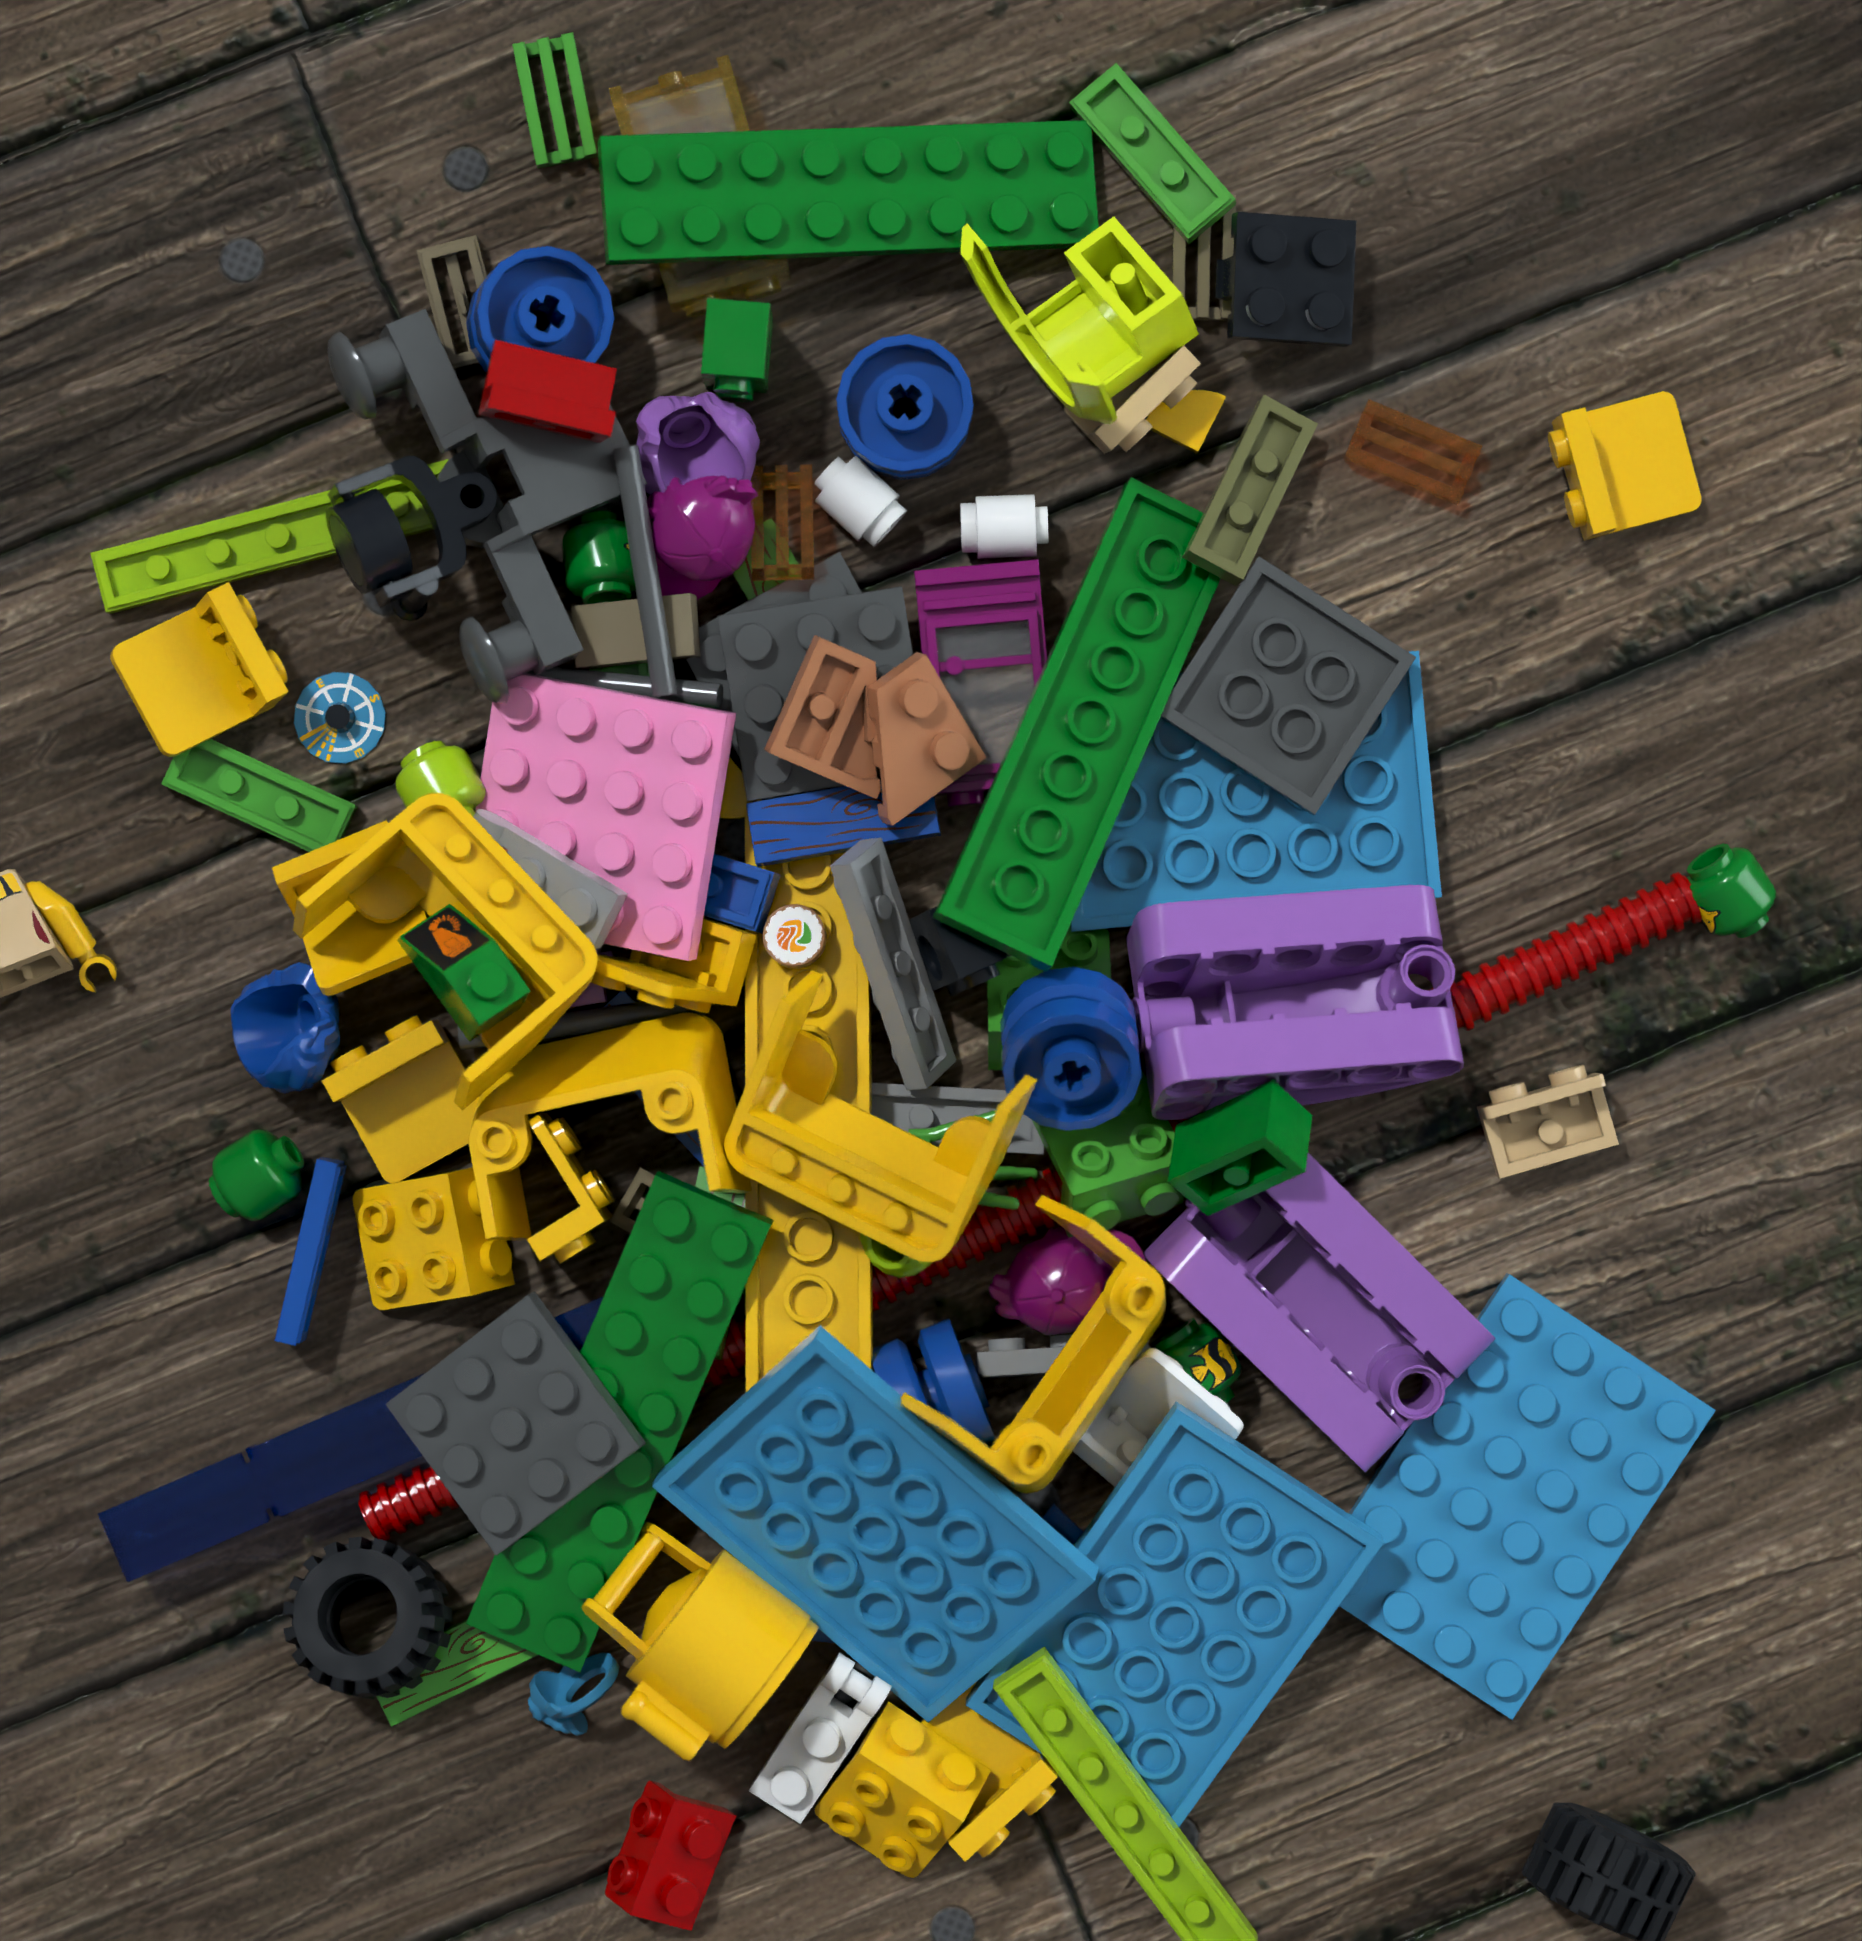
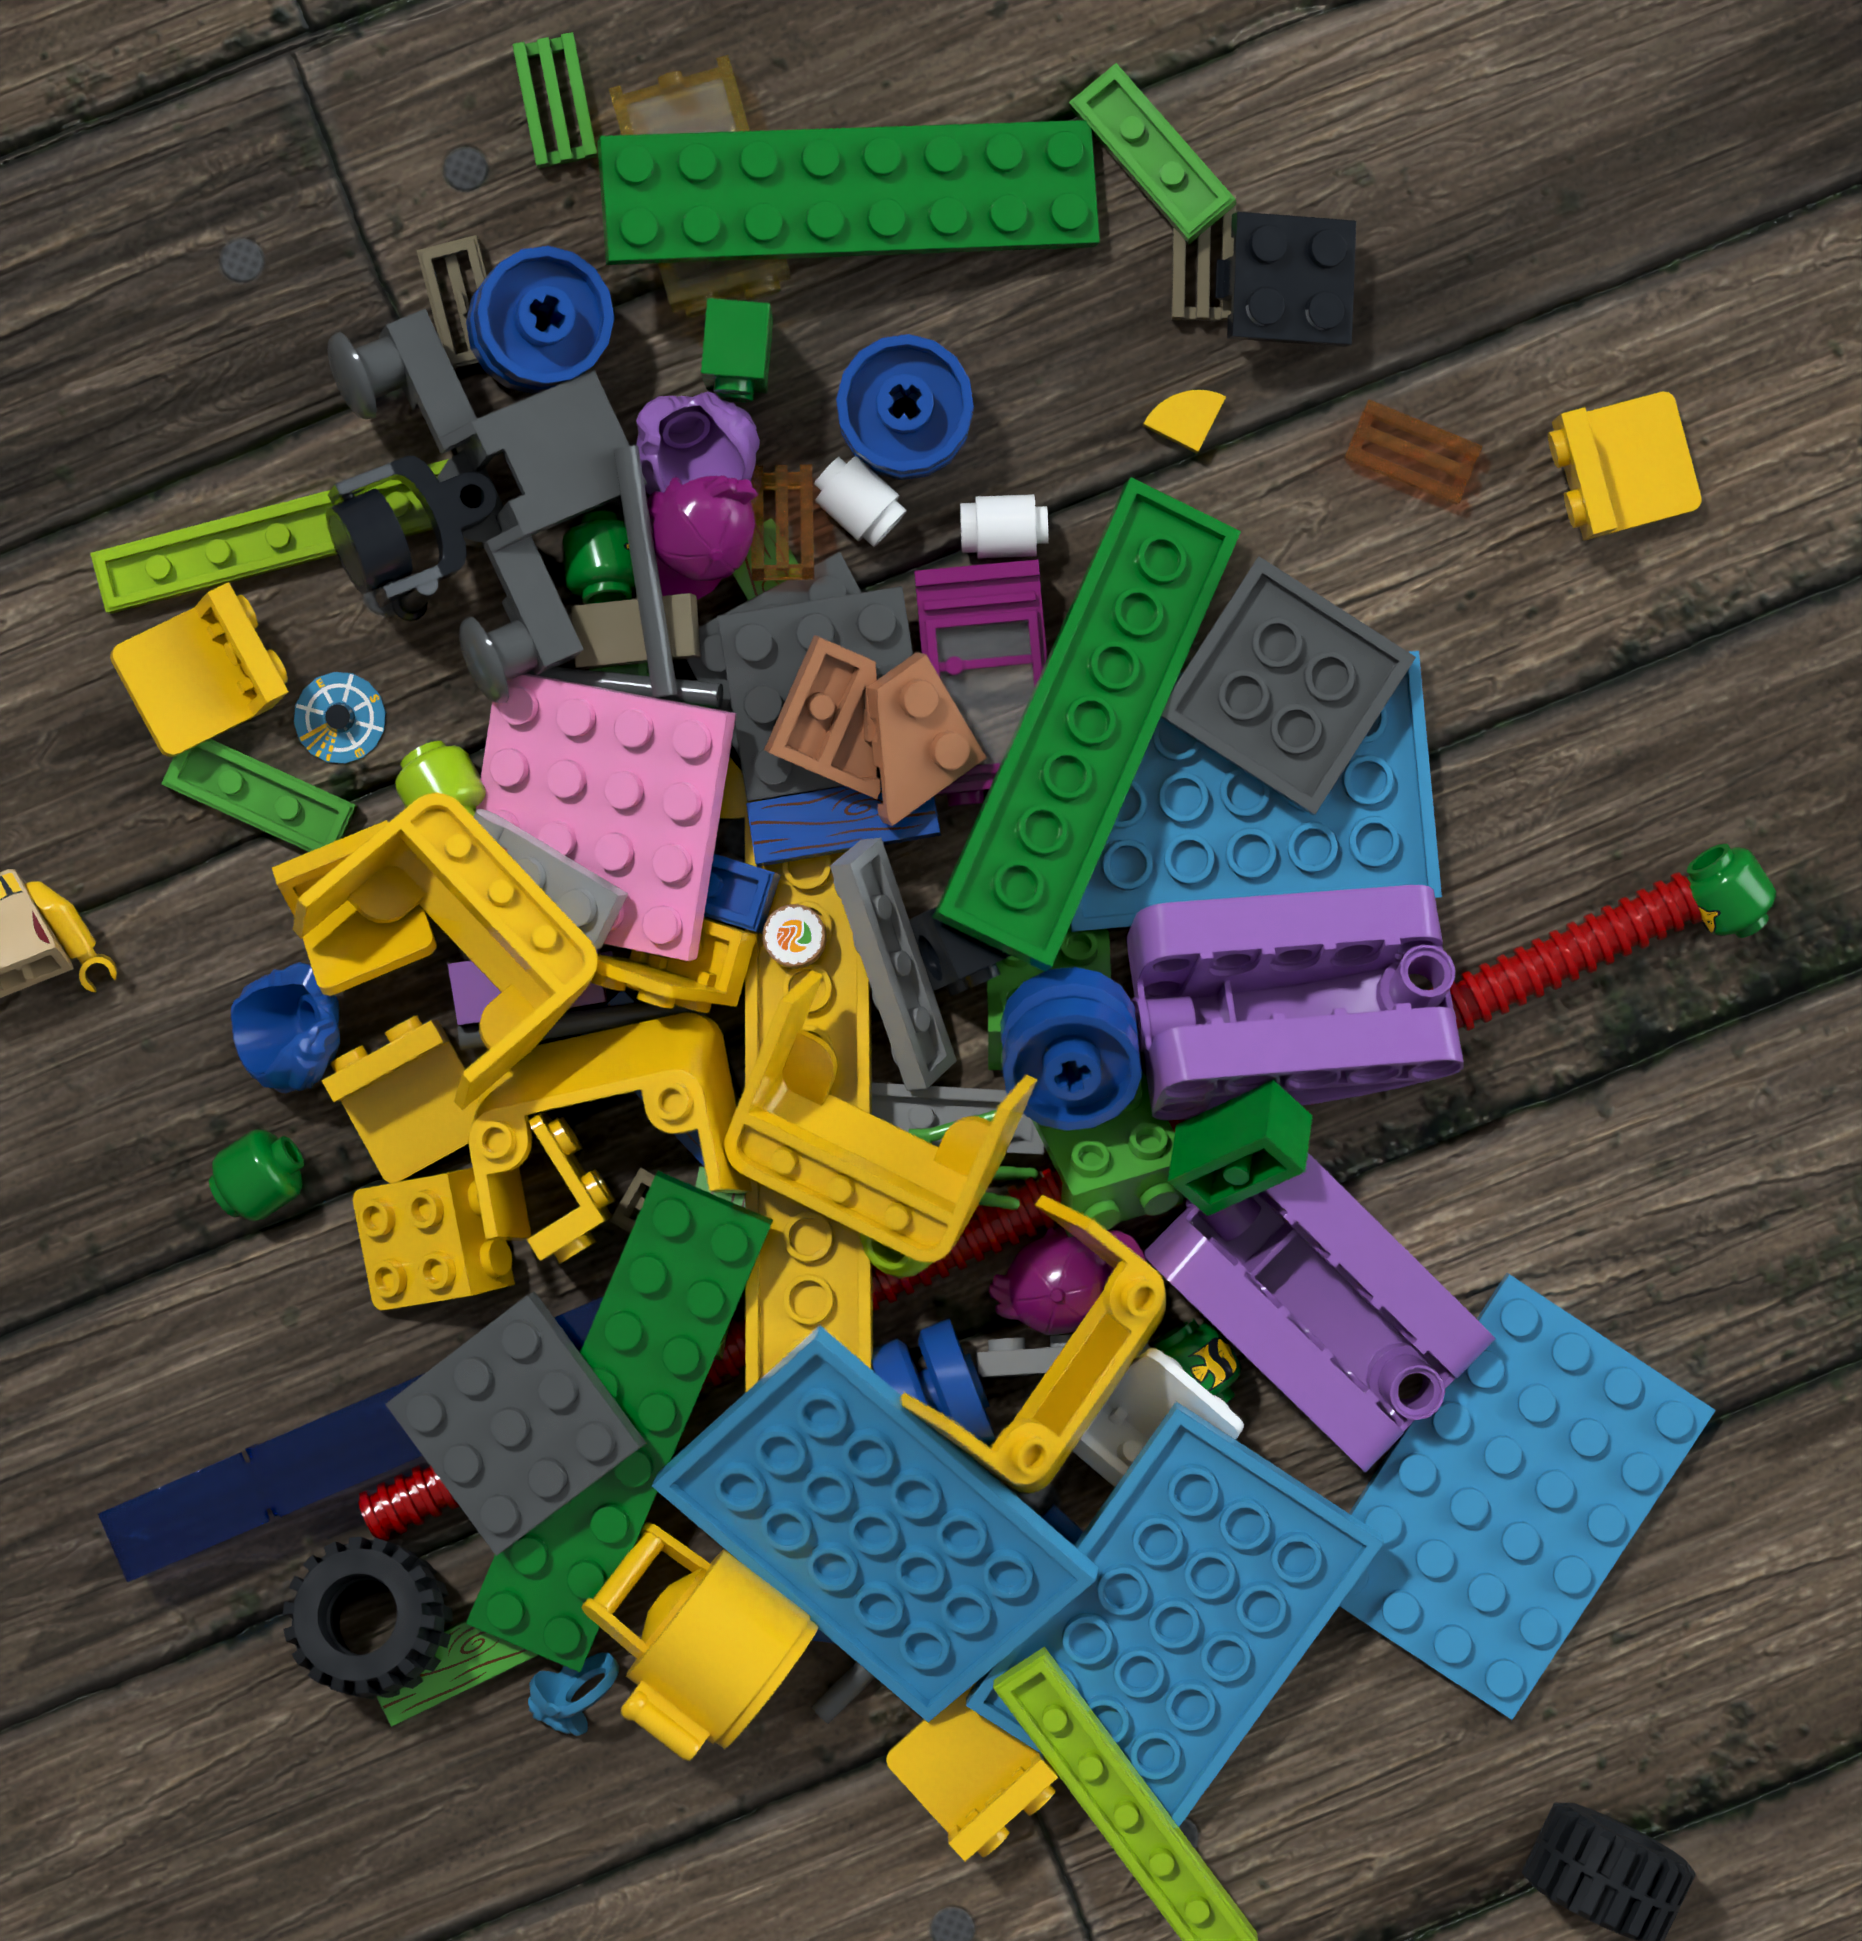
(310, 1251): blue tile -> none
(465, 970): green slope -> none
(549, 392): red panel -> none
(668, 1856): red bracket -> none
(818, 1739): white plate -> none
(902, 1792): yellow bracket -> none
(1099, 328): neon yellow piece -> none
(1164, 382): tan bracket -> none
(1250, 490): olive plate -> none
(1547, 1123): tan bracket -> none

